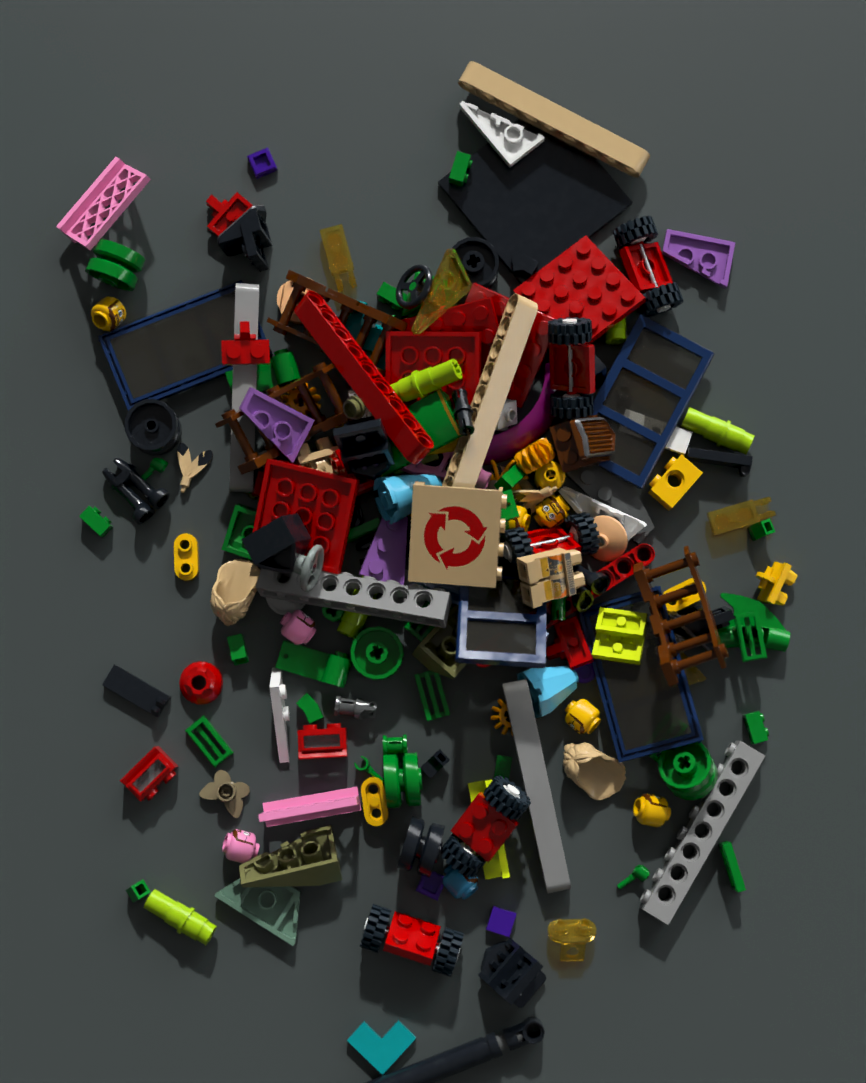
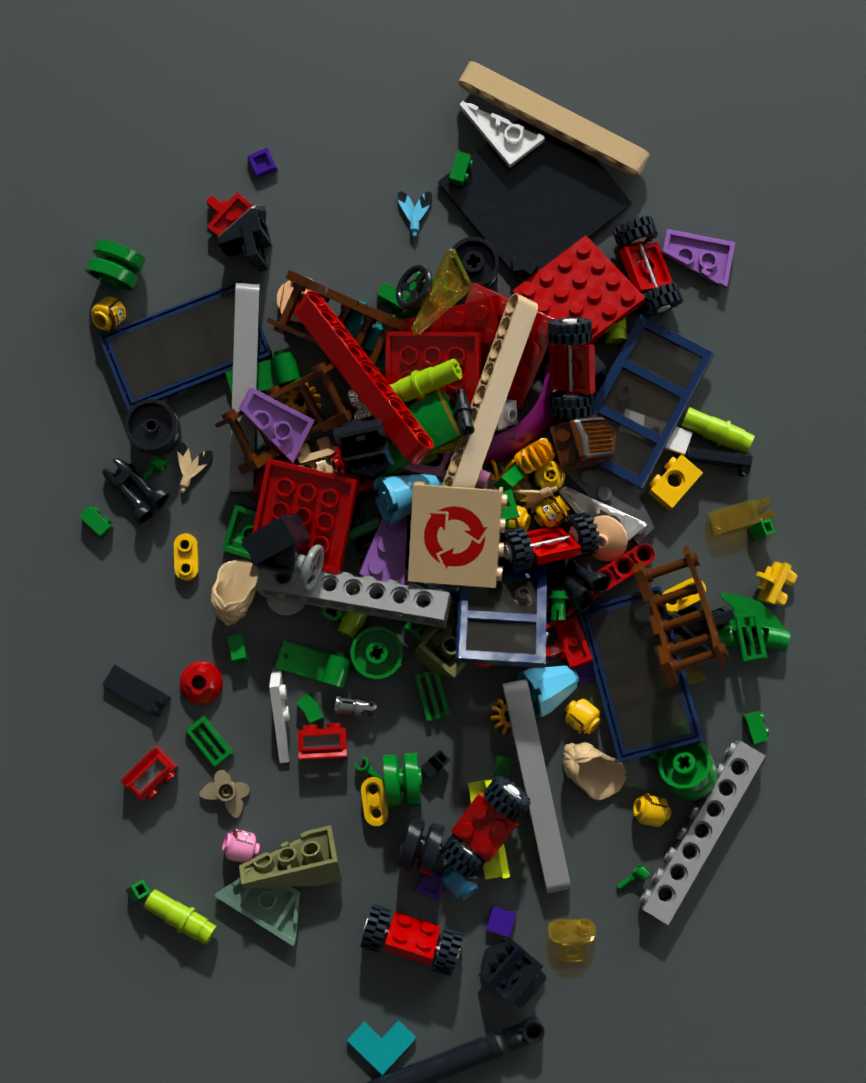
(99, 195): bright pink fence -> none
(245, 348): red hinge -> none
(297, 627): bright pink head -> none
(310, 806): bright pink fence -> none
(338, 254): clear yellow hinge -> none
(354, 408): olive plate -> none
(395, 745): green bush -> none
(416, 213): none -> medium azure piece
(549, 575): tan hips -> none
(620, 635): neon yellow slope -> none
(731, 866): green tile -> none

